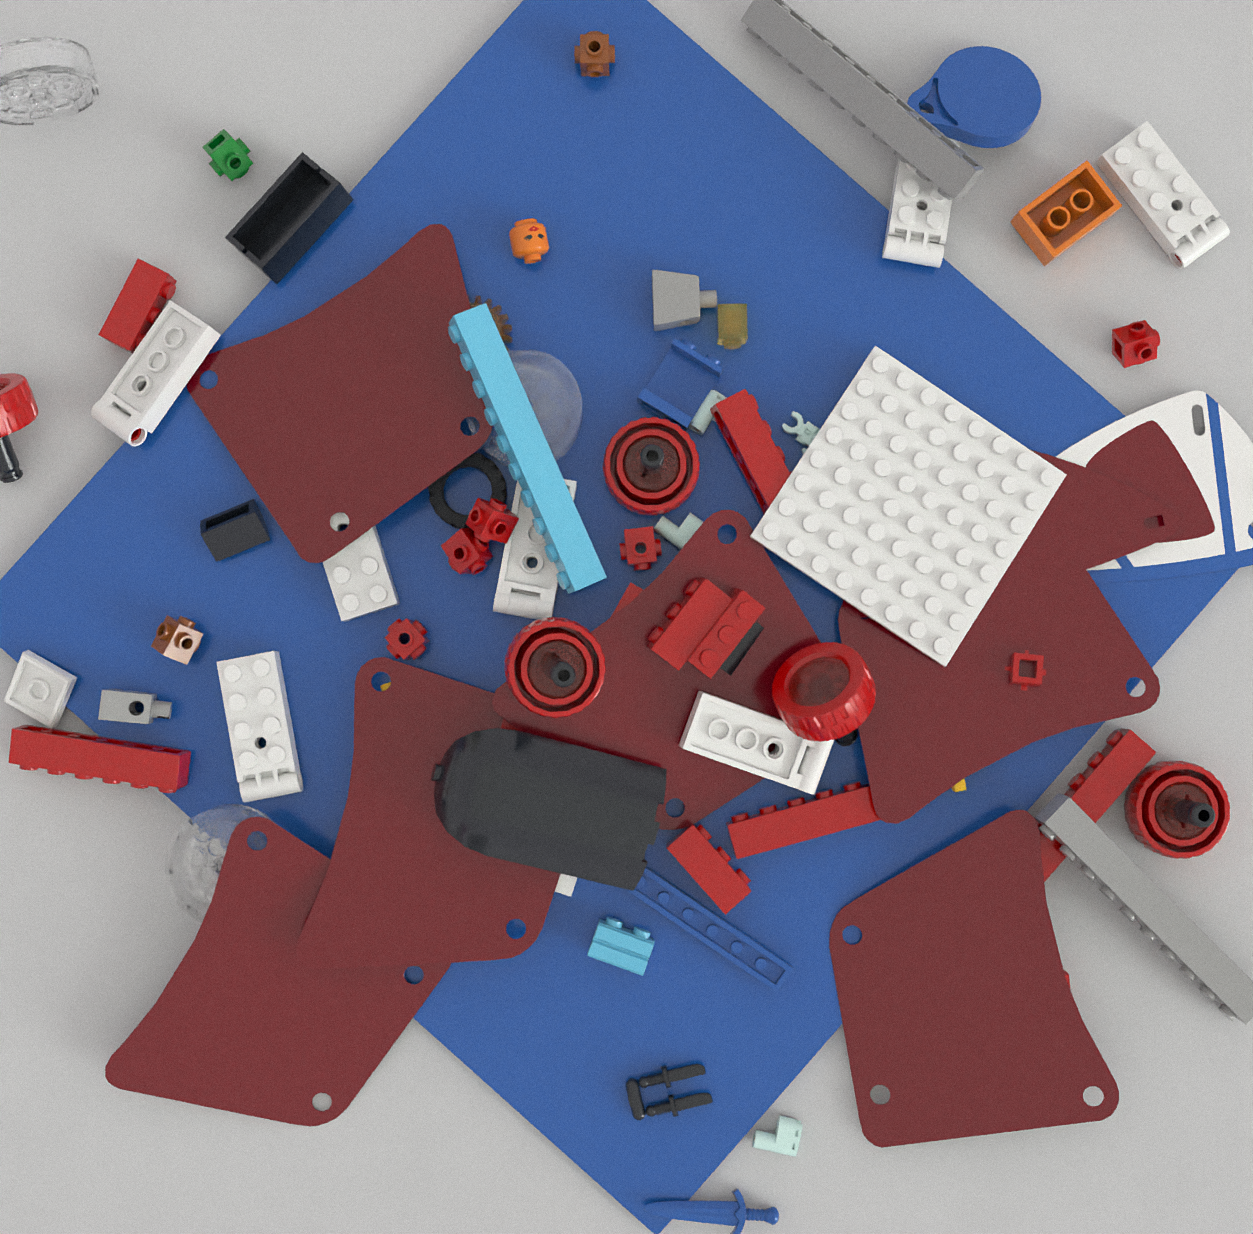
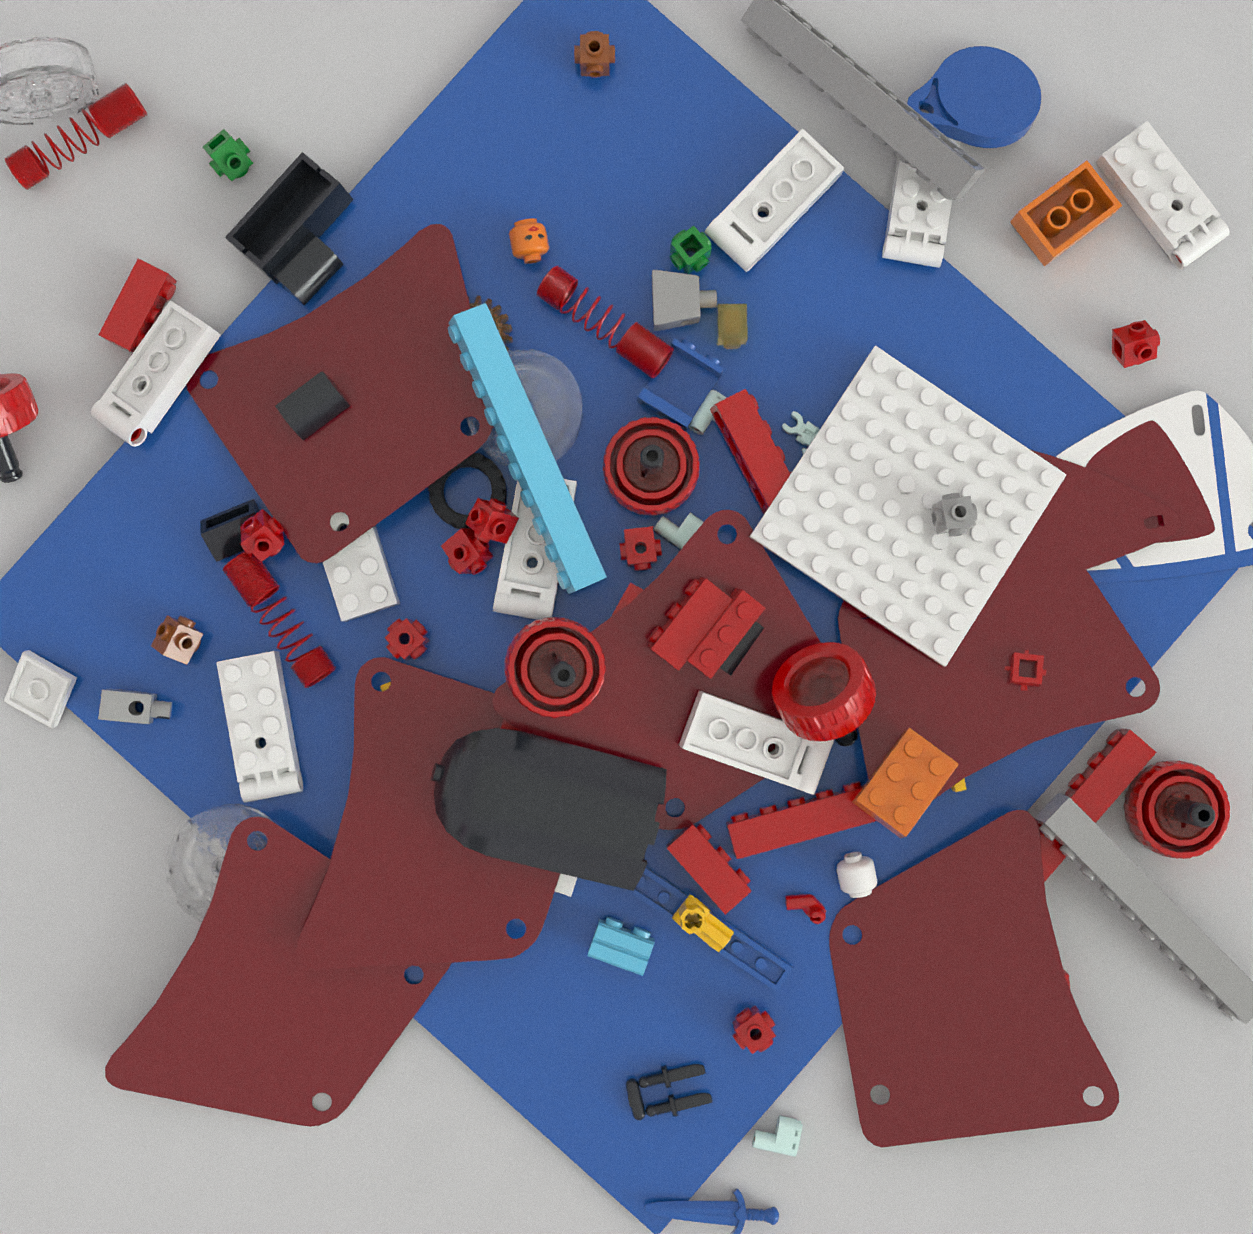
(99, 757): red brick -> none
(111, 114): none -> red piece
(257, 585): none -> red piece
(262, 535): none -> red brick
(307, 268): none -> black brick
(312, 405): none -> black brick
(636, 345): none -> red piece
(690, 241): none -> green brick
(697, 919): none -> yellow piece
(753, 1019): none -> red brick
(780, 190): none -> white hinge
(809, 904): none -> red arm
(856, 875): none -> white head
(905, 783): none -> orange brick
(944, 514): none -> light grey brick

